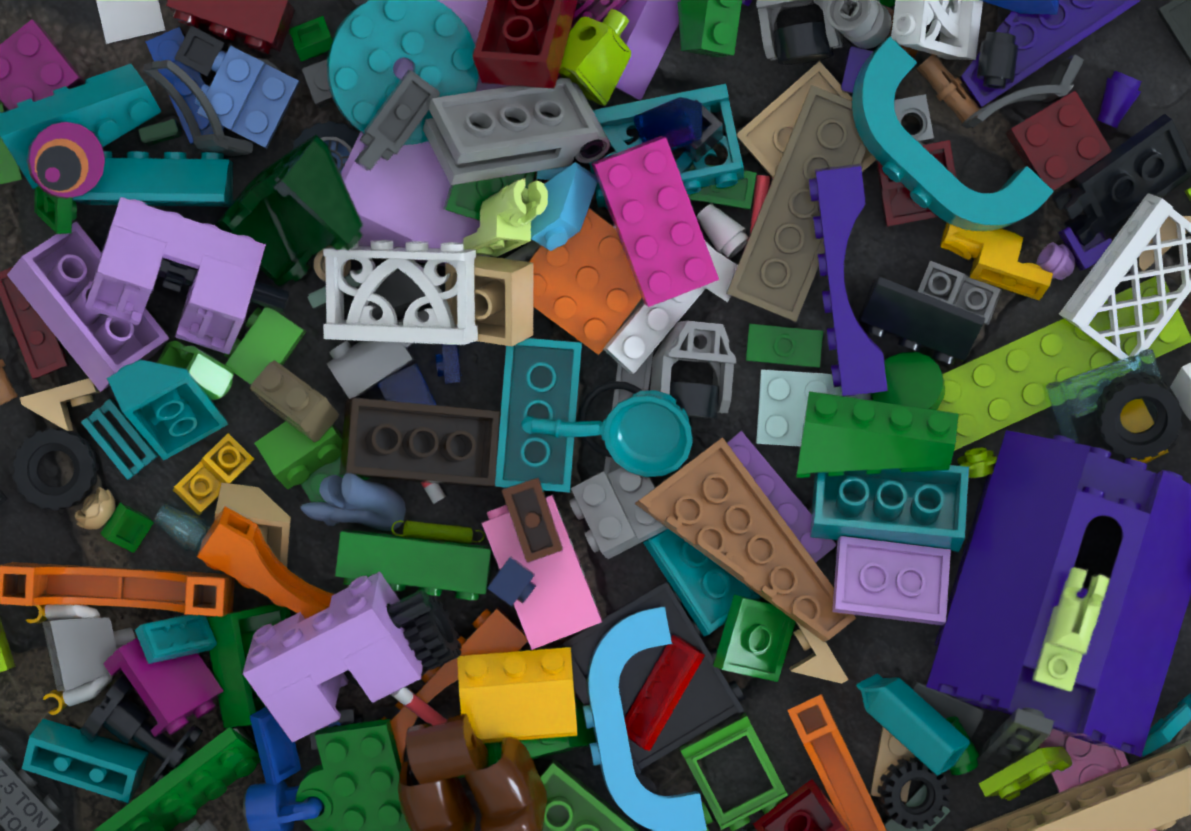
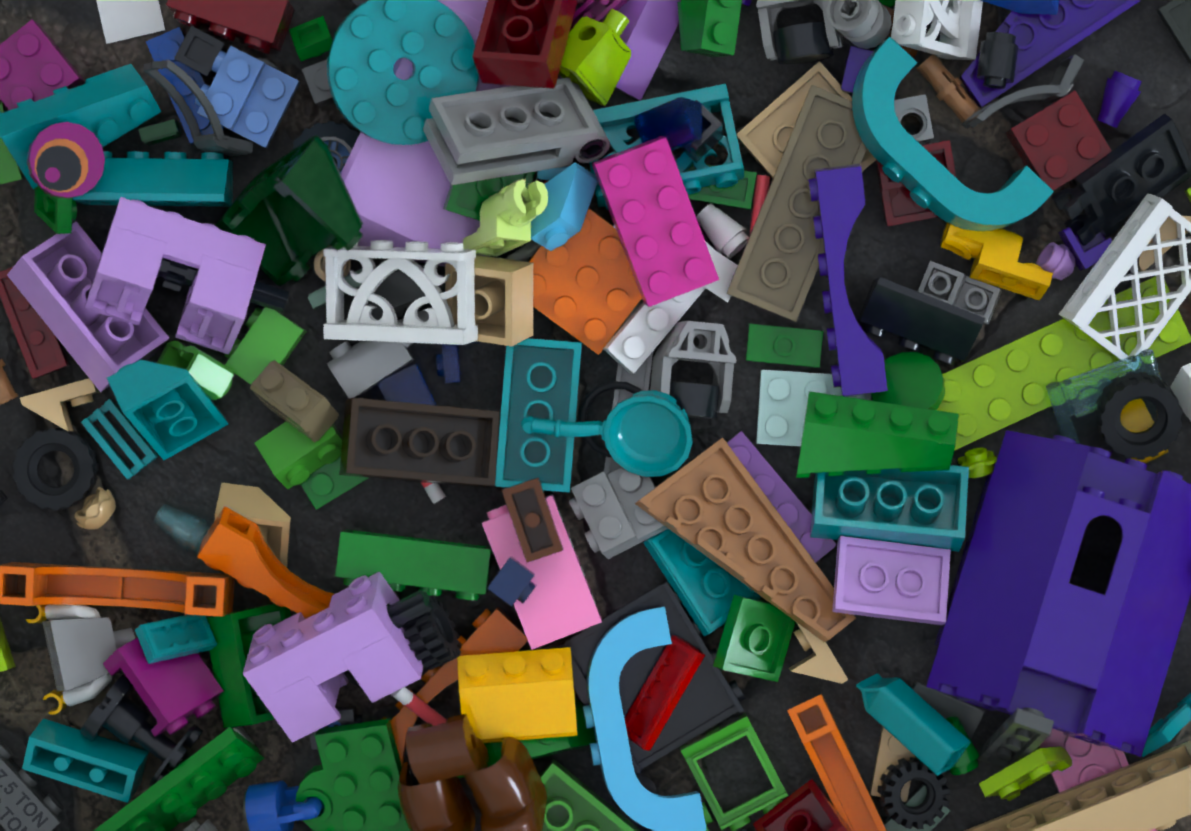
(127, 527): green plate -> none
(218, 466): yellow slope -> none
(275, 749): blue tile -> none
(356, 501): sand blue piece -> none
(396, 119): dark grey hinge -> none
(437, 532): lime piece -> none
(1070, 631): yellowish green plate -> none

